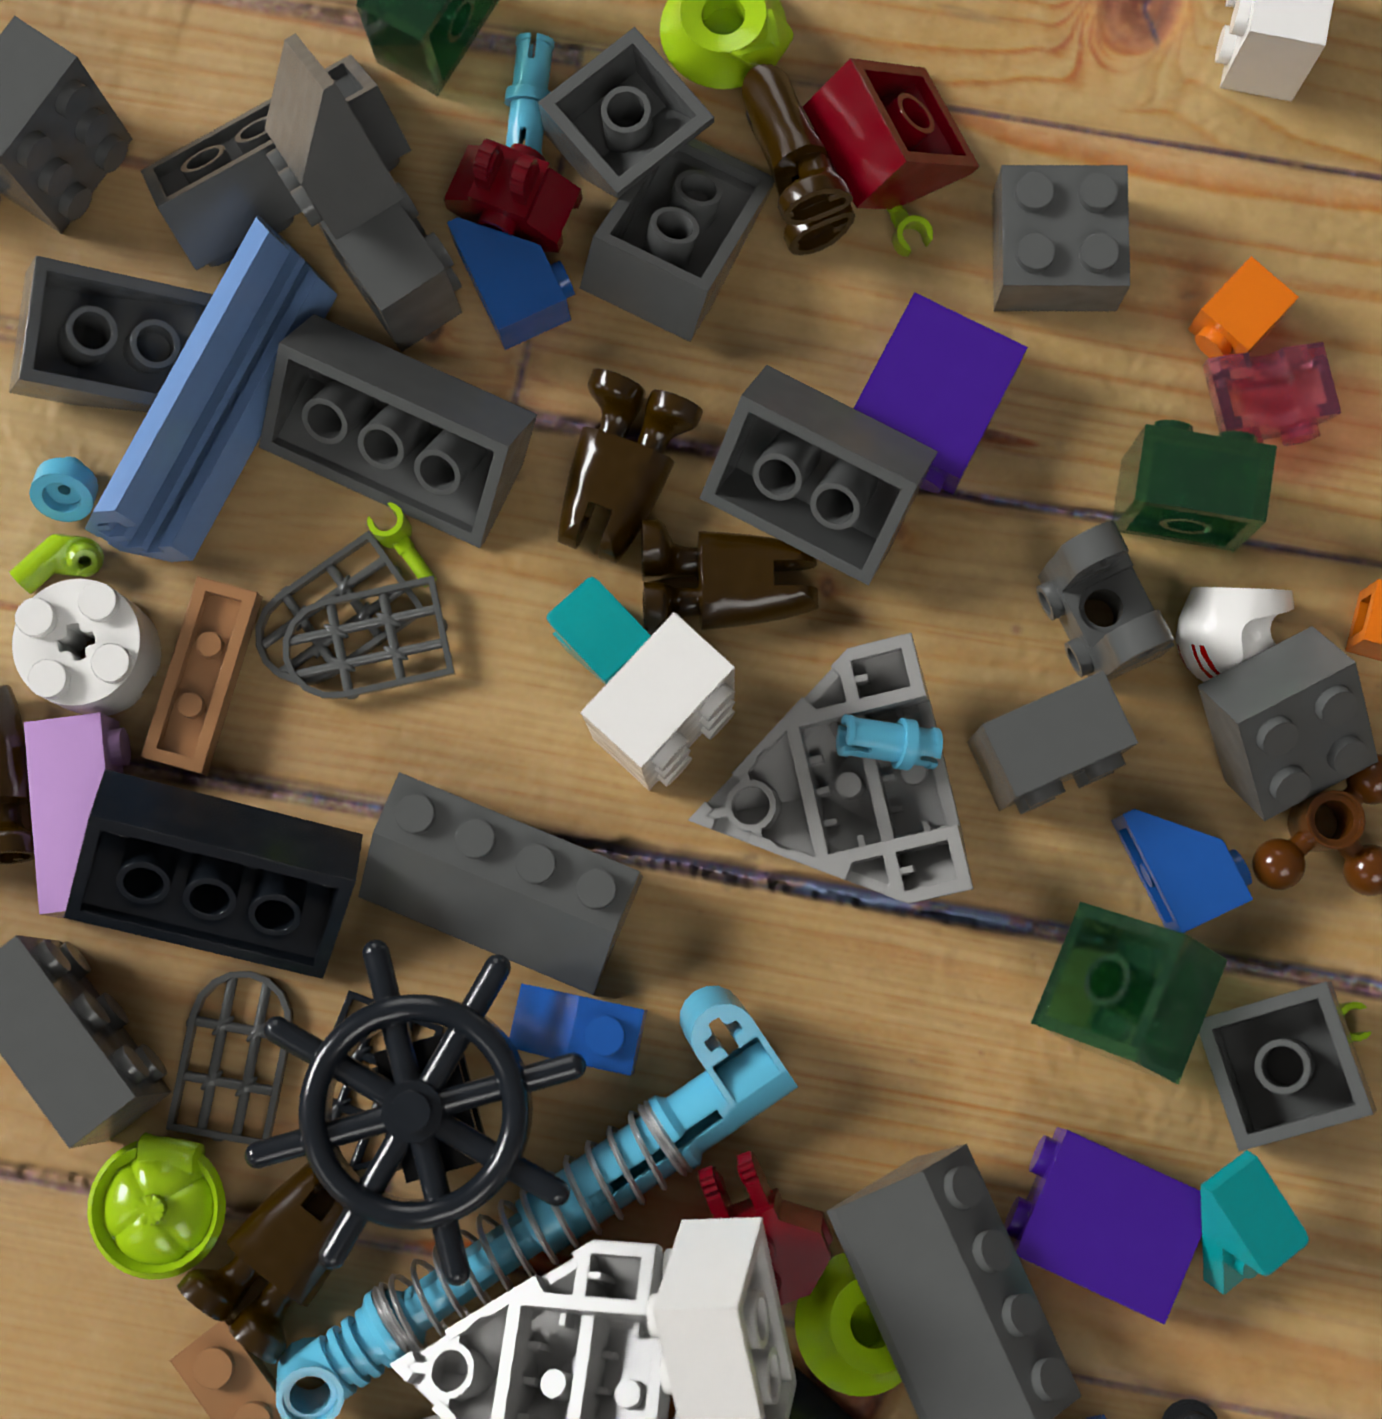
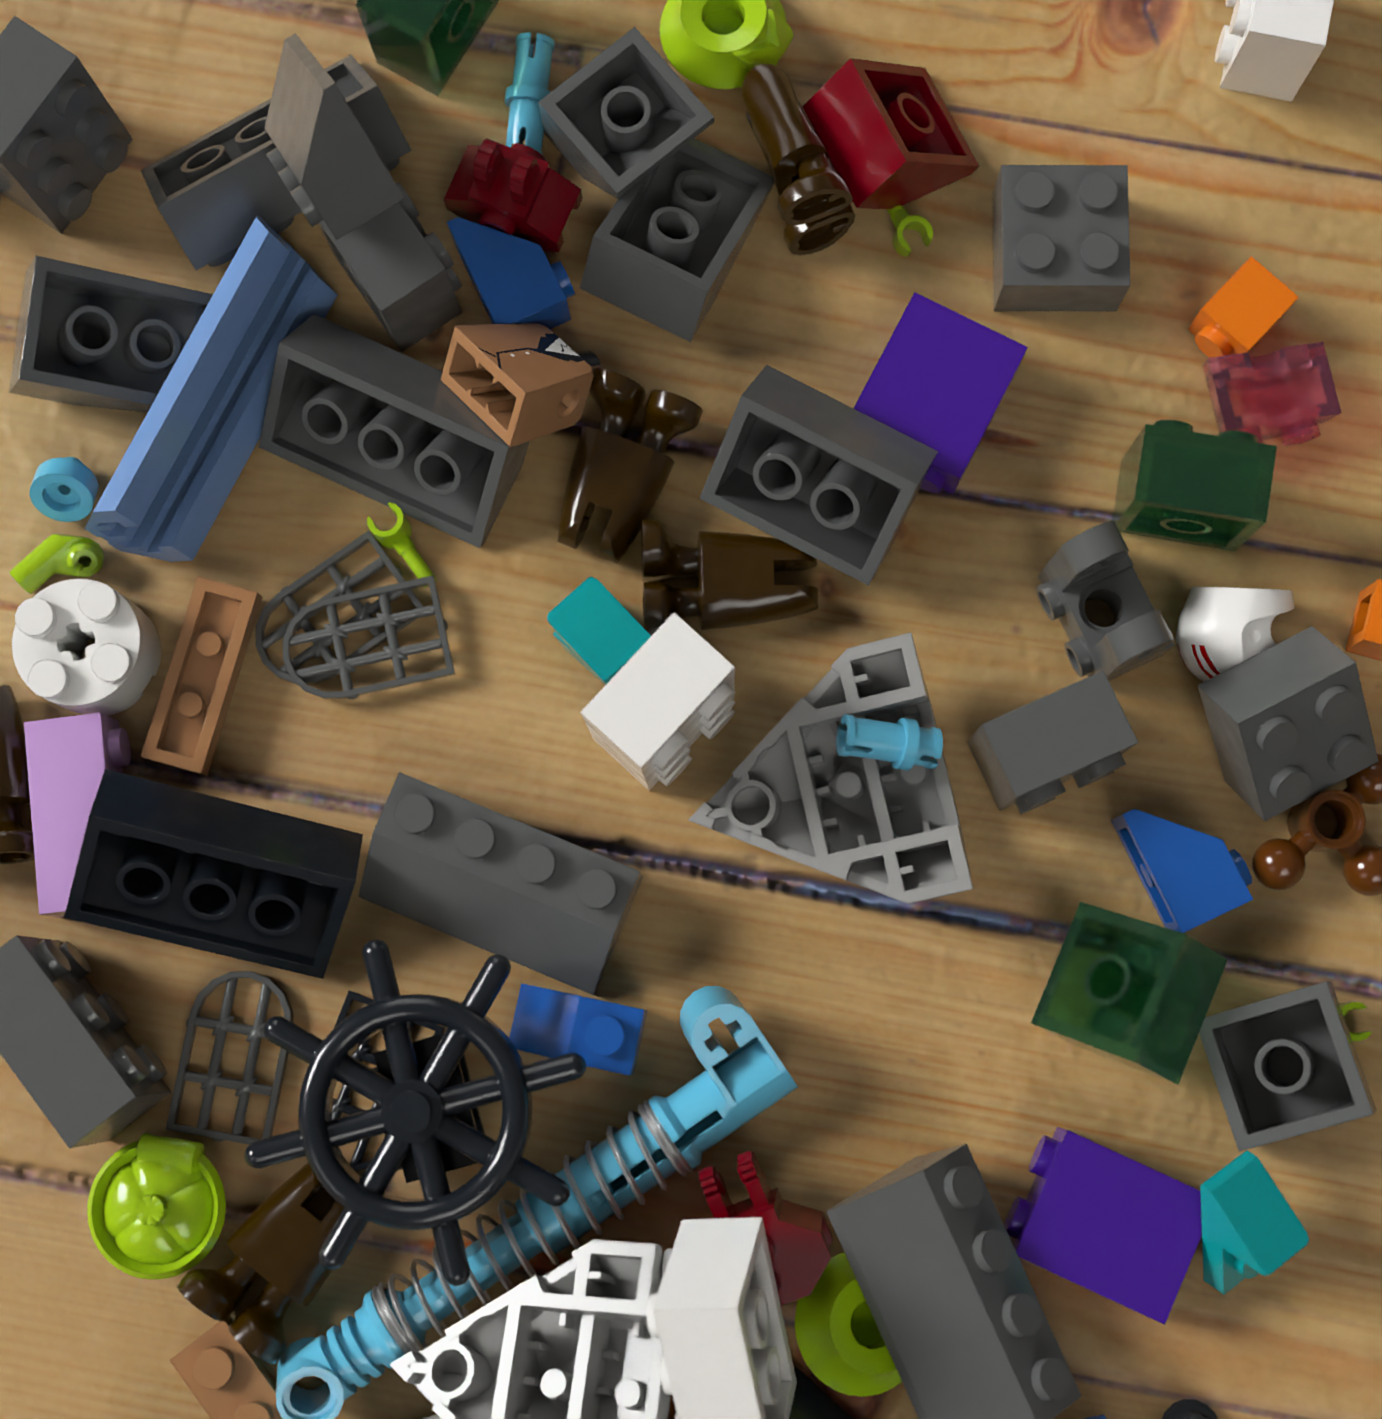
(518, 378): none -> medium nougat torso

